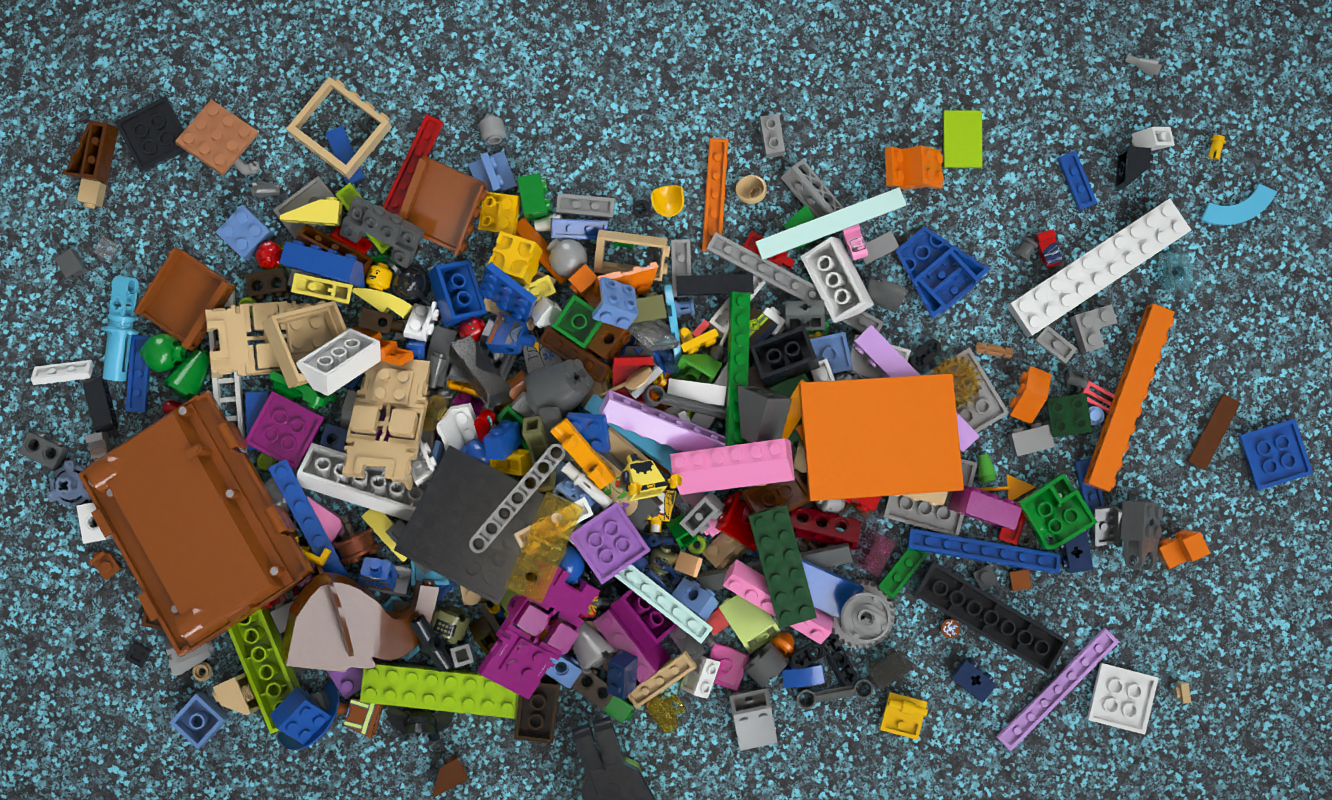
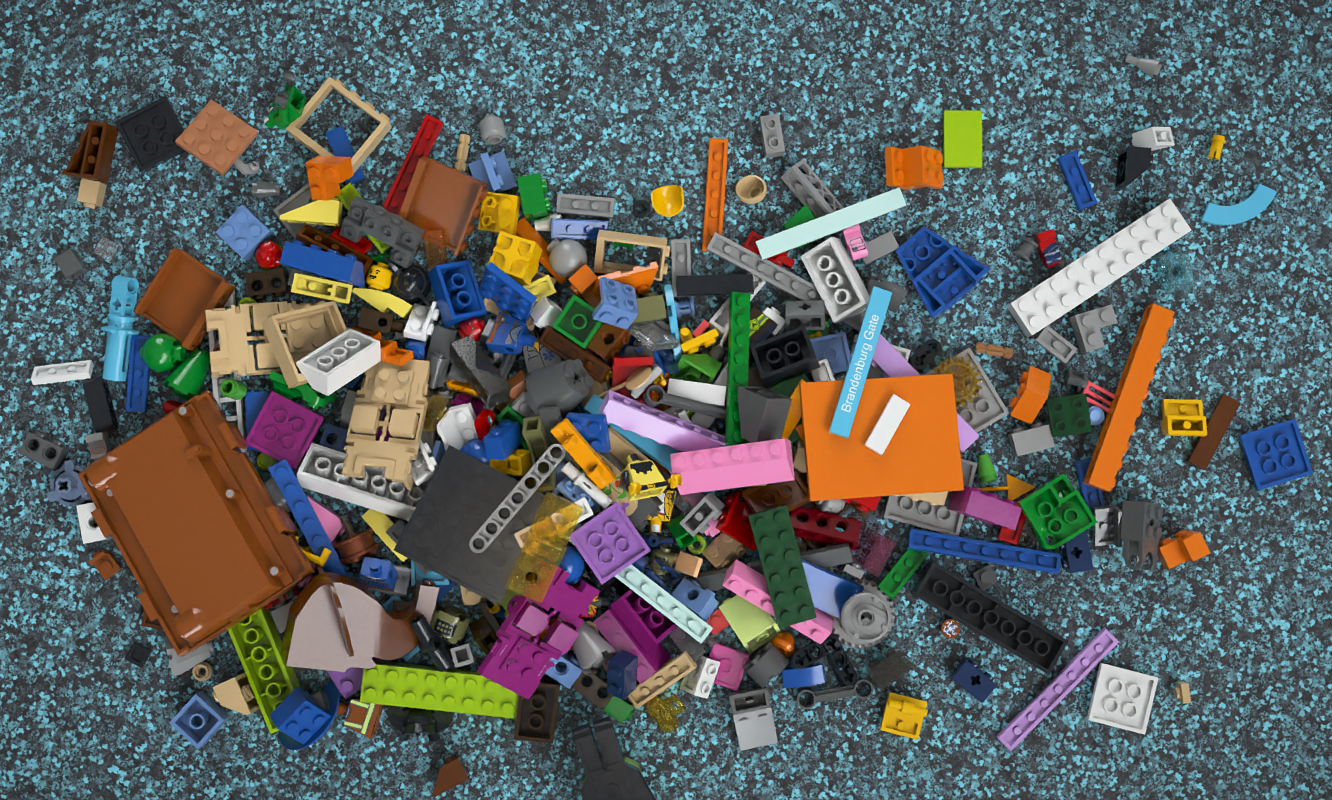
(233, 389): none -> bright green brick
(287, 105): none -> green torso
(326, 174): none -> orange brick
(435, 247): none -> clear orange tile
(462, 152): none -> tan axle
(853, 569): none -> light grey plate
(860, 362): none -> medium azure tile
(887, 424): none -> white tile
(1020, 580): dark orange tile -> none
(1183, 418): none -> yellow brick

